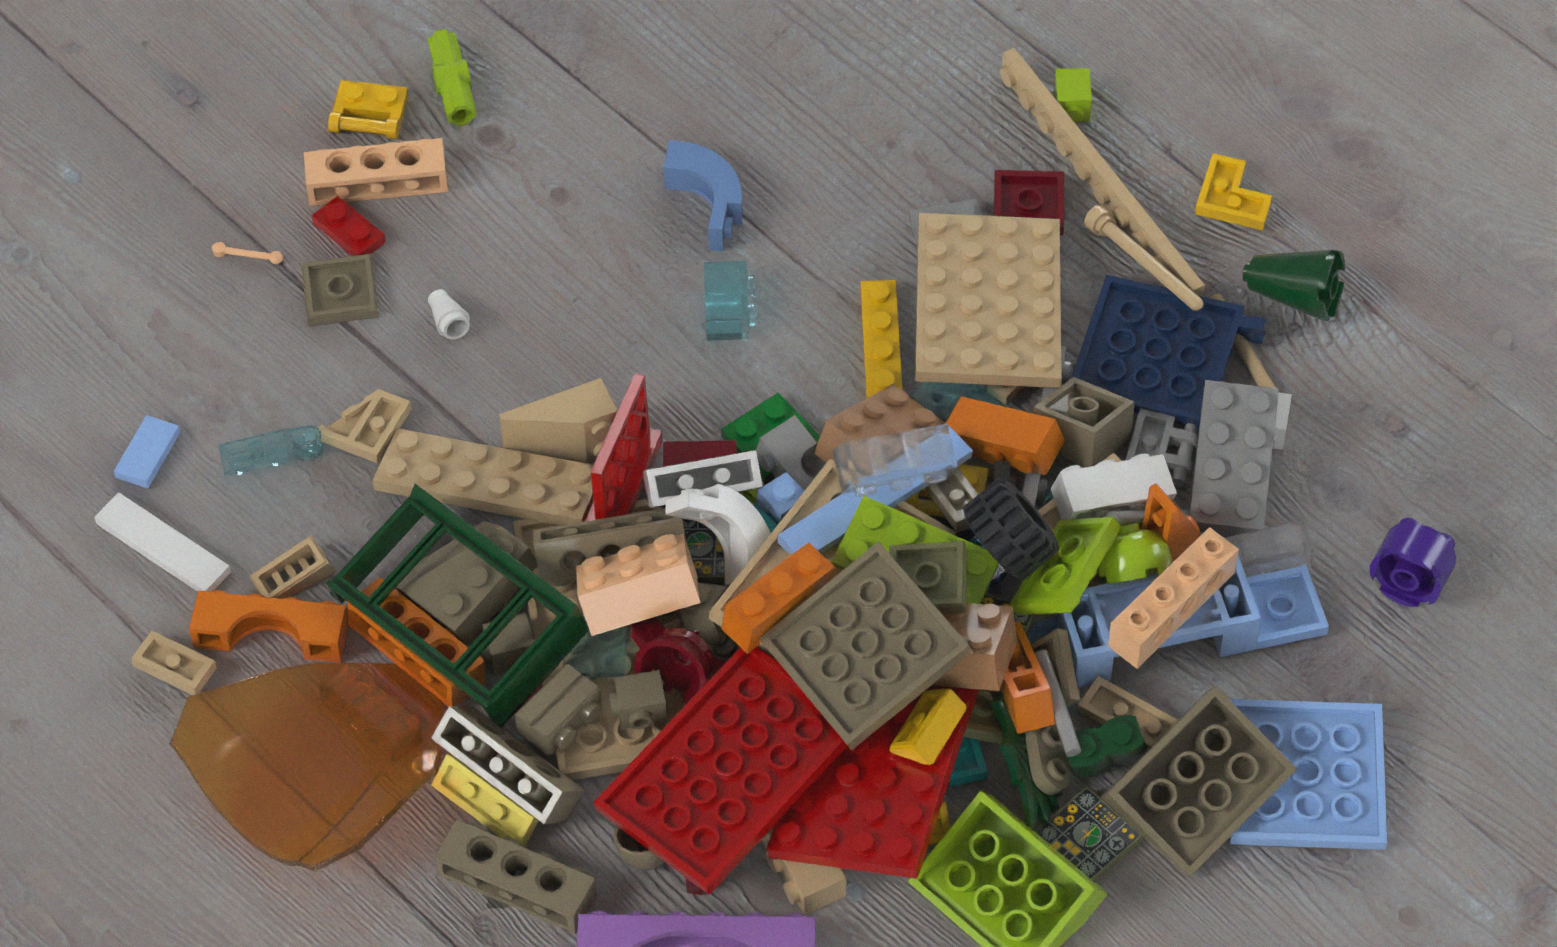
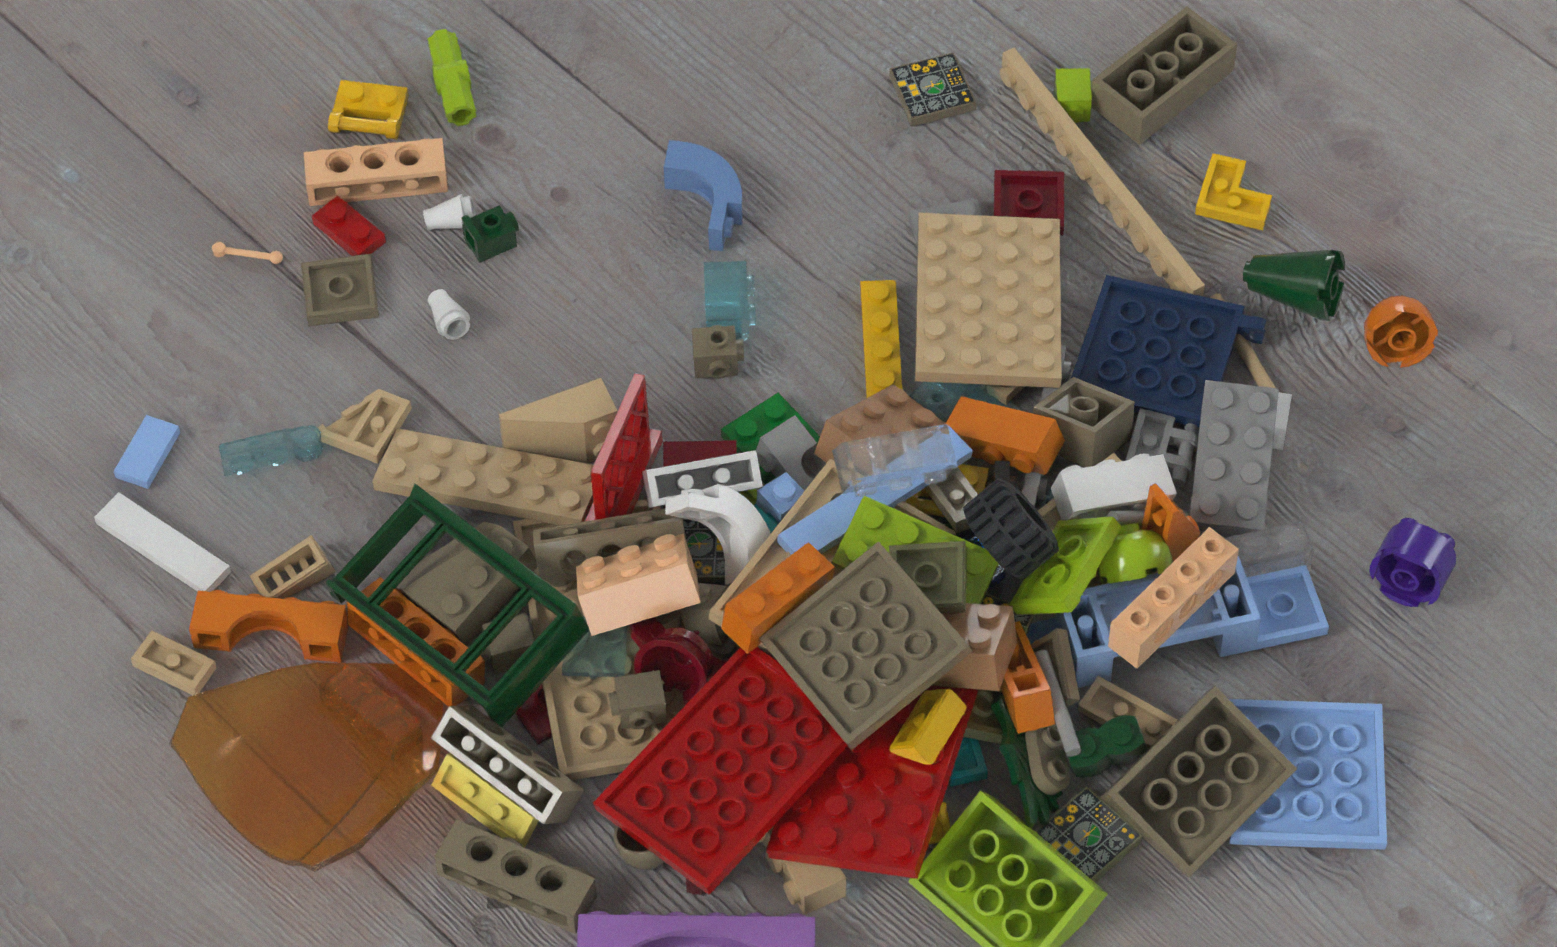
(449, 213): none -> white cone
(490, 233): none -> dark green brick
(559, 710): dark tan brick -> none
(716, 351): none -> dark tan brick
(932, 89): none -> tile
(1102, 222): tan piece -> none
(1163, 75): none -> dark tan brick
(1399, 331): none -> orange cylinder

